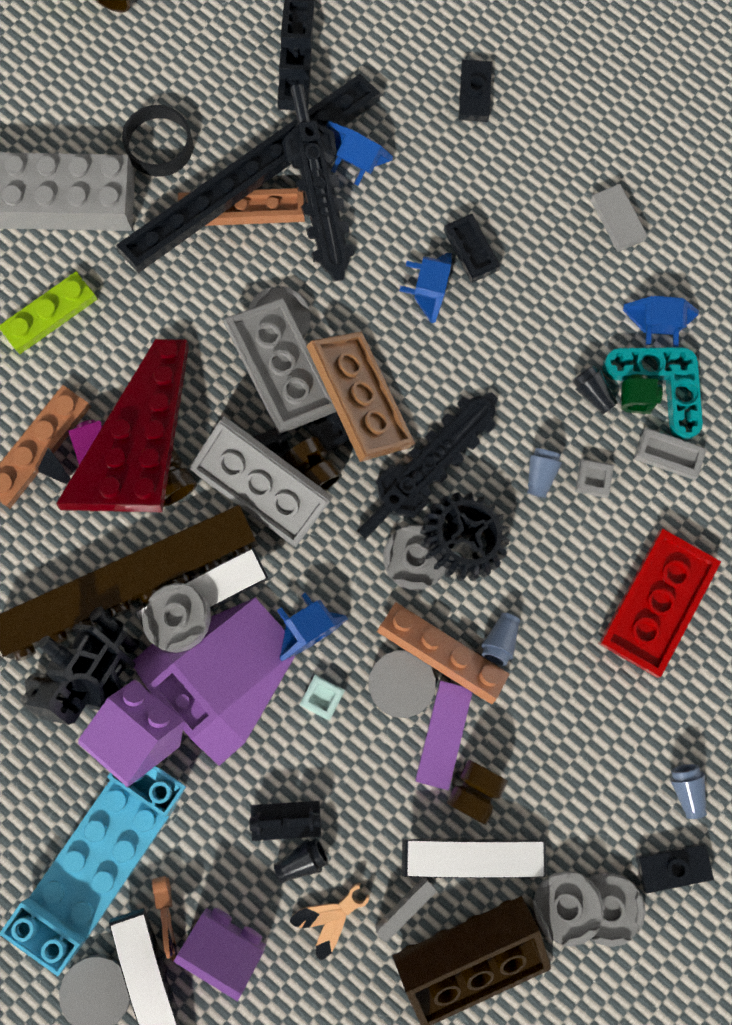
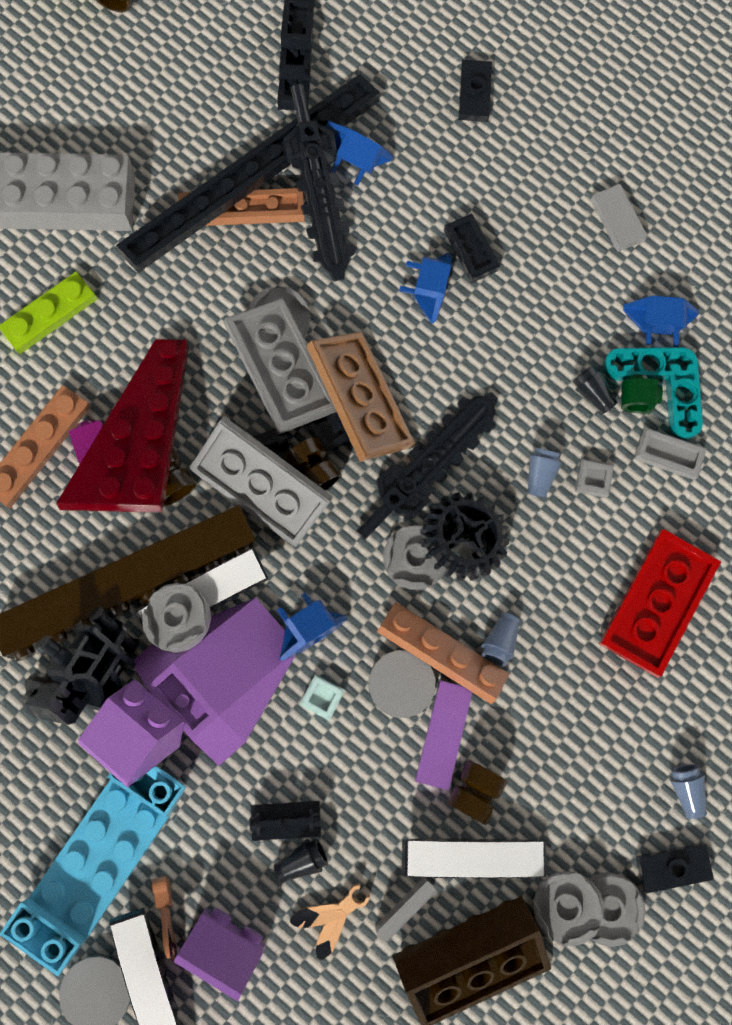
(51, 466): black slope -> none
(153, 112): black tyre -> none

